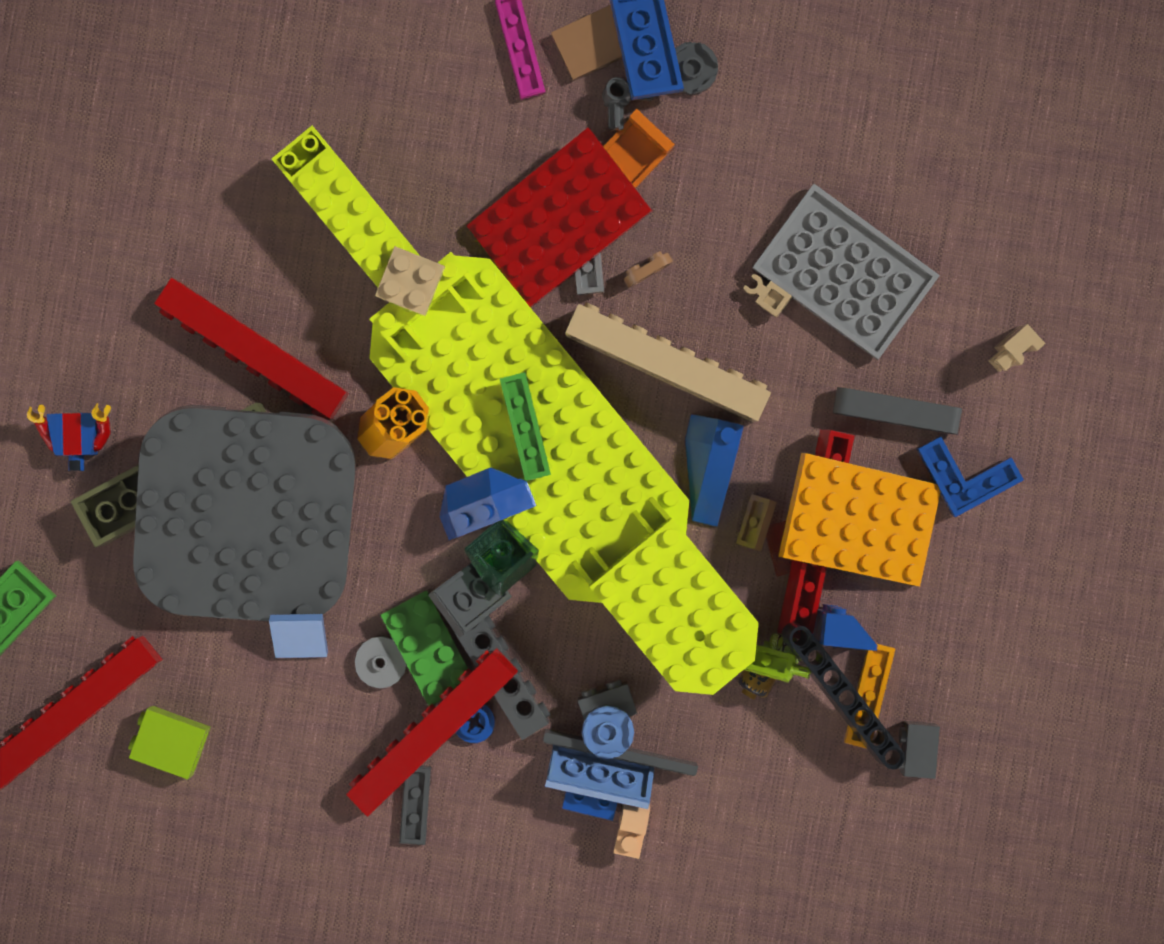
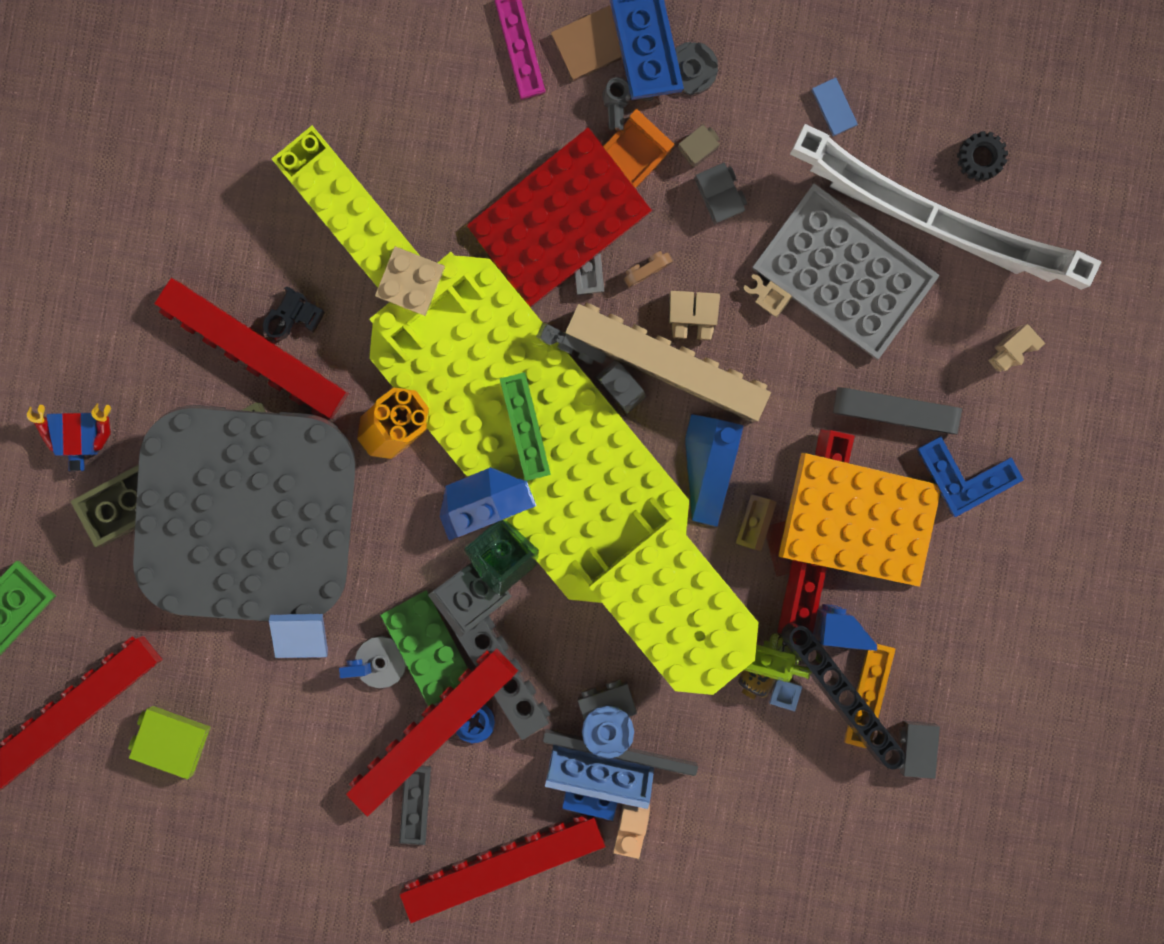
(293, 309): none -> black piece
(355, 669): none -> blue plate
(502, 867): none -> red brick
(568, 343): none -> dark grey hinge
(621, 386): none -> dark grey torso
(682, 313): none -> tan hips
(699, 145): none -> dark tan brick
(720, 193): none -> dark grey brick
(785, 694): none -> light blue plate
(834, 107): none -> medium blue tile
(985, 241): none -> white arch
(993, 145): none -> black tyre

